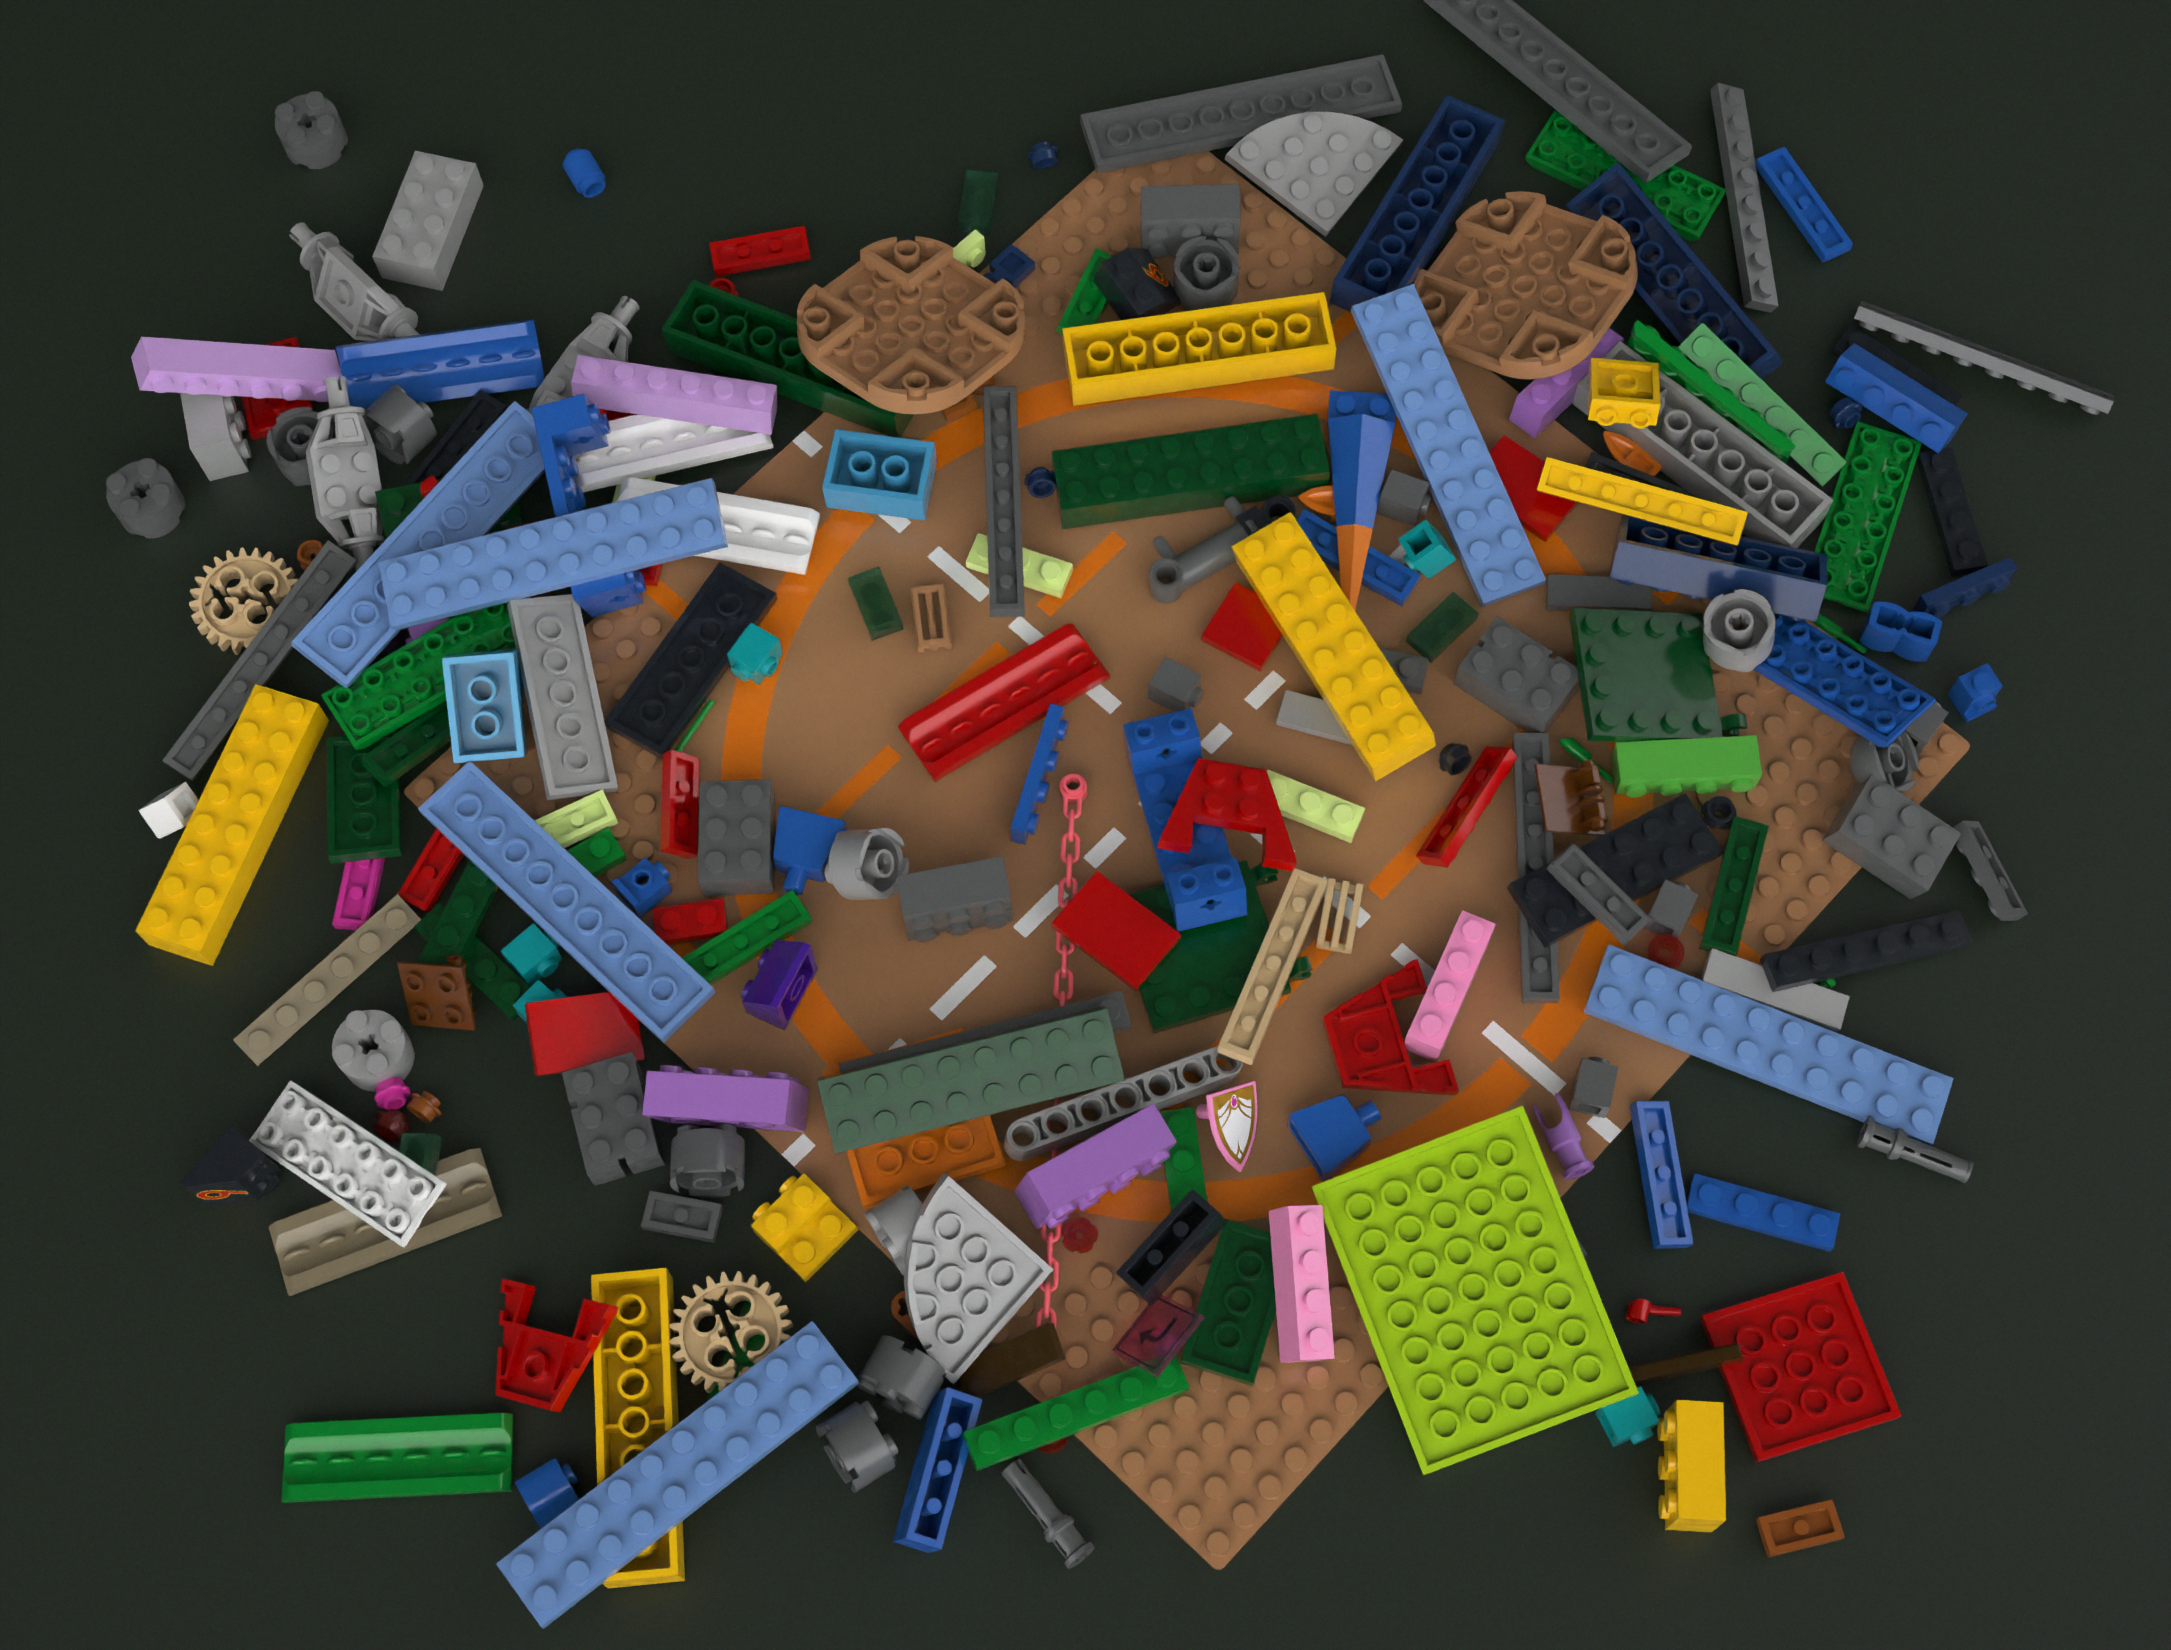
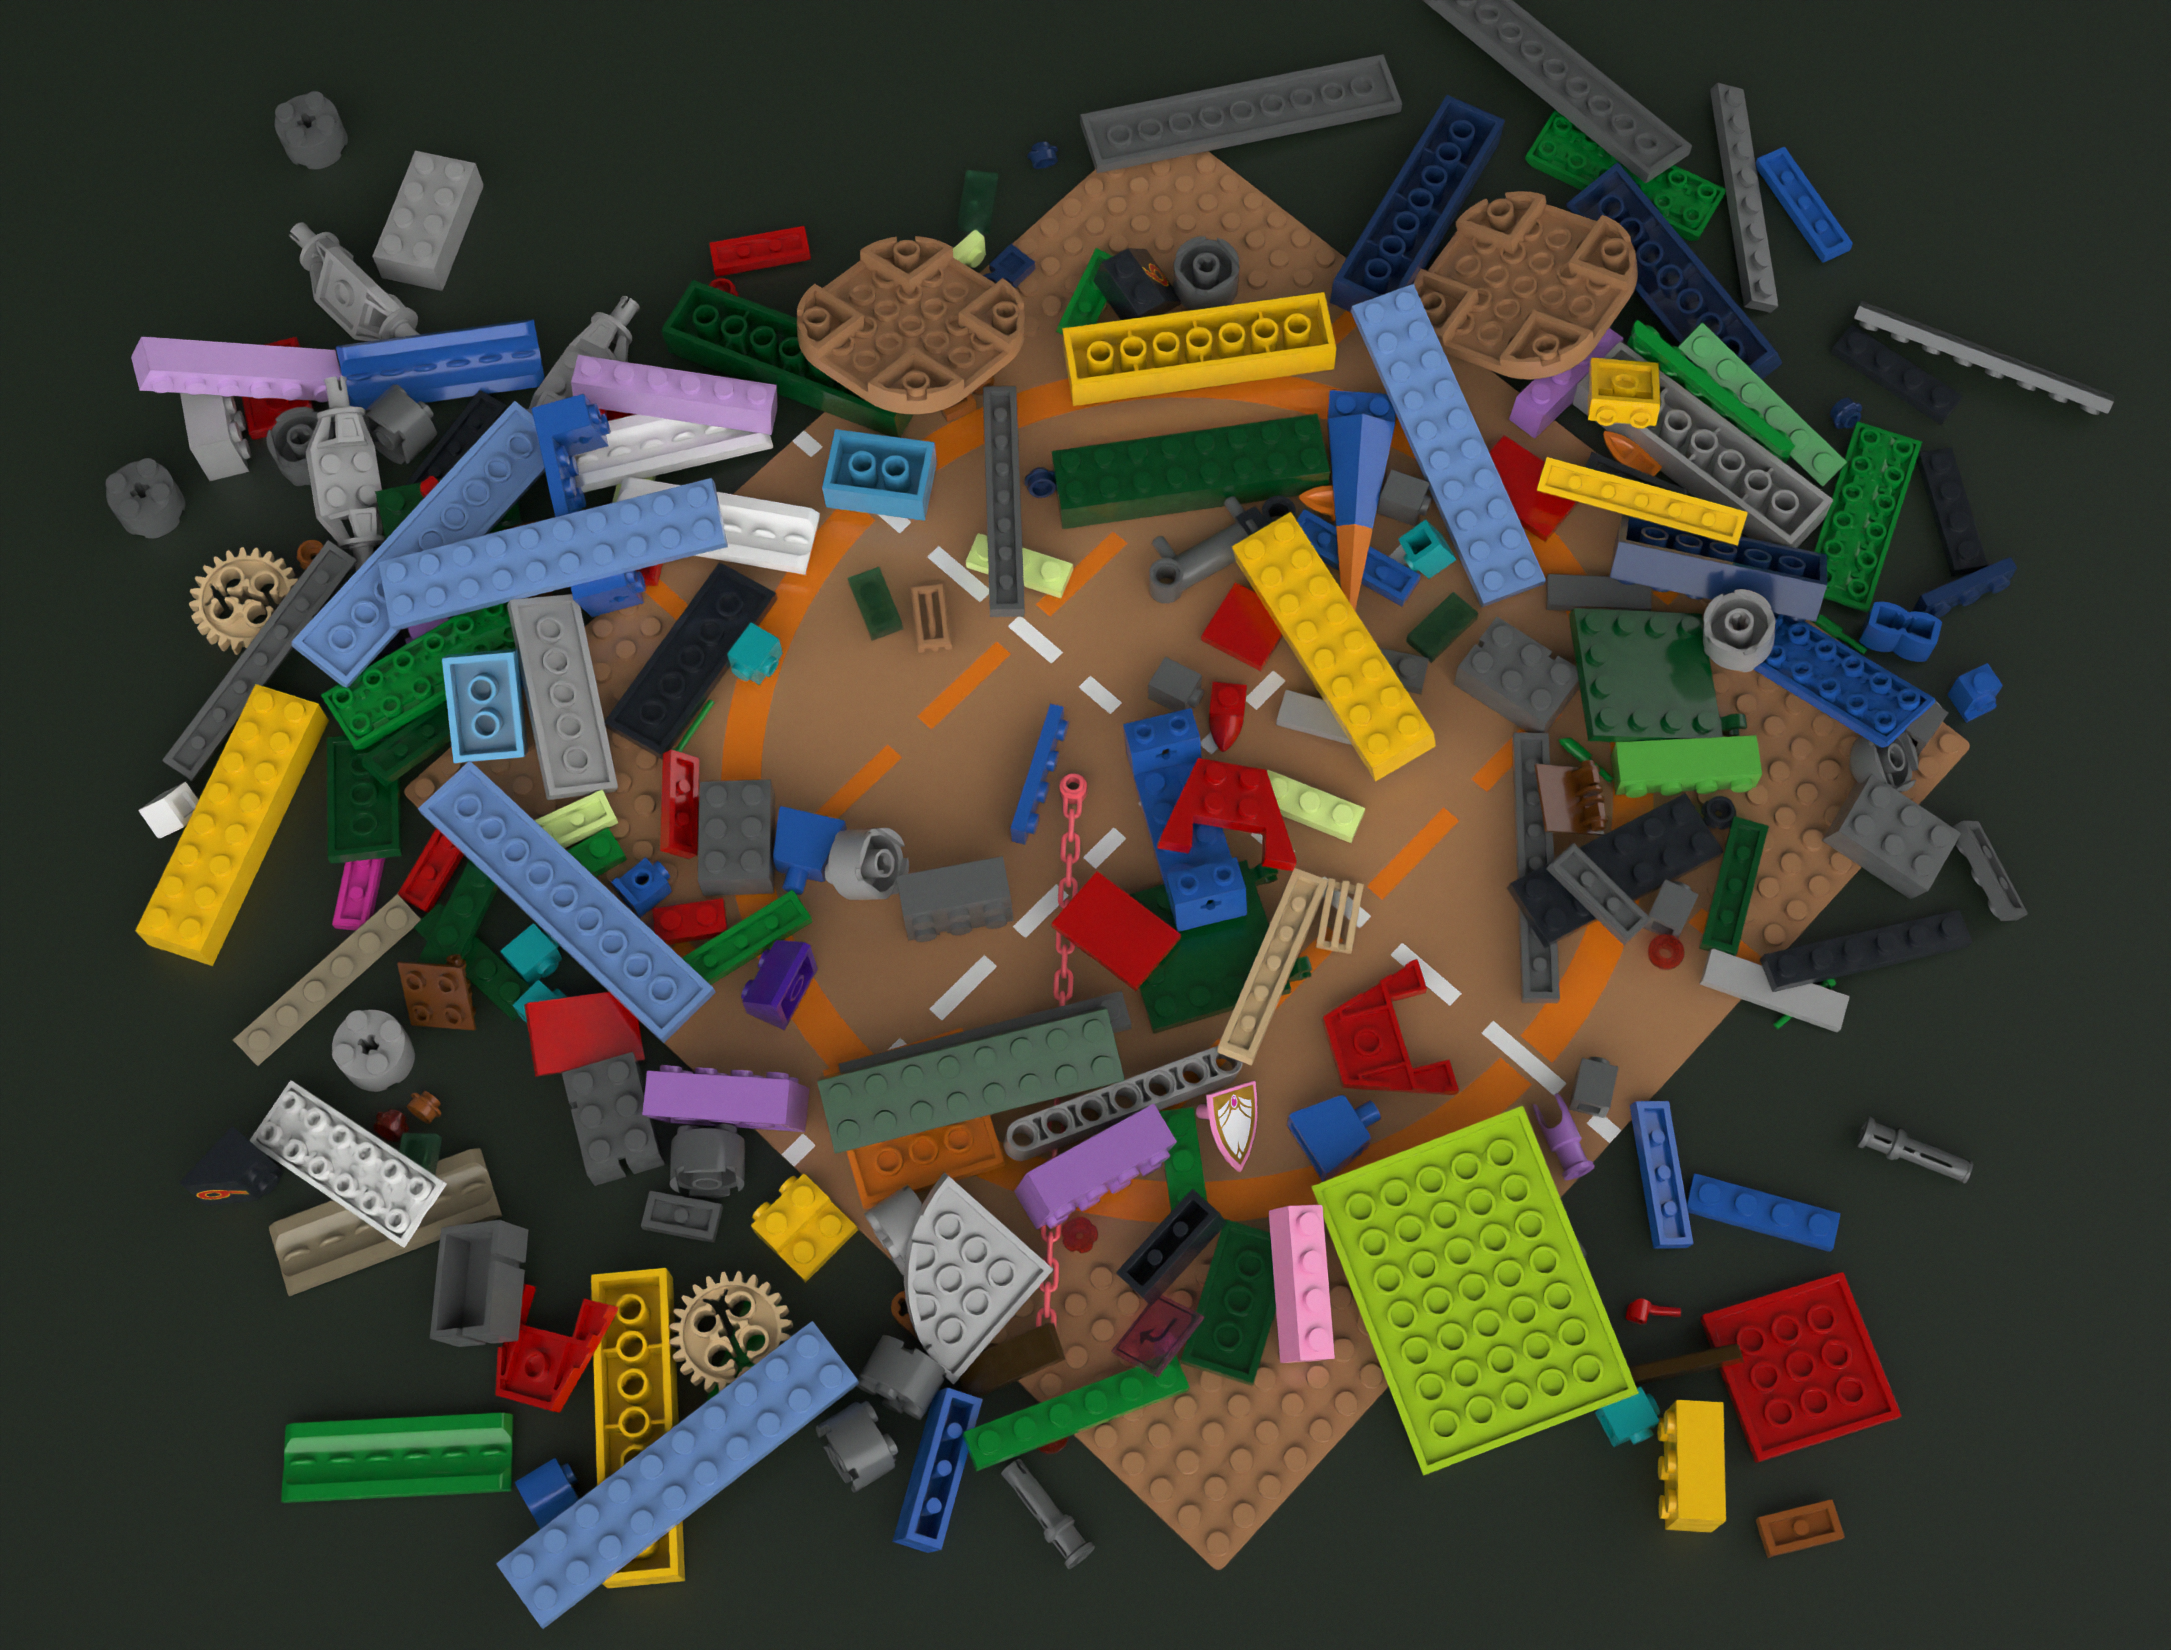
(391, 1093): dark pink plate -> none
(479, 1283): none -> dark grey piece
(584, 172): blue brick -> none
(1002, 701): red plate -> none
(1184, 212): dark grey brick -> none
(1226, 713): none -> red plate
(1315, 162): light grey plate -> none
(1449, 986): bright pink brick -> none
(1454, 758): black plate -> none
(1466, 806): red plate -> none
(1767, 1045): medium blue plate -> none
(1896, 397): blue brick -> none

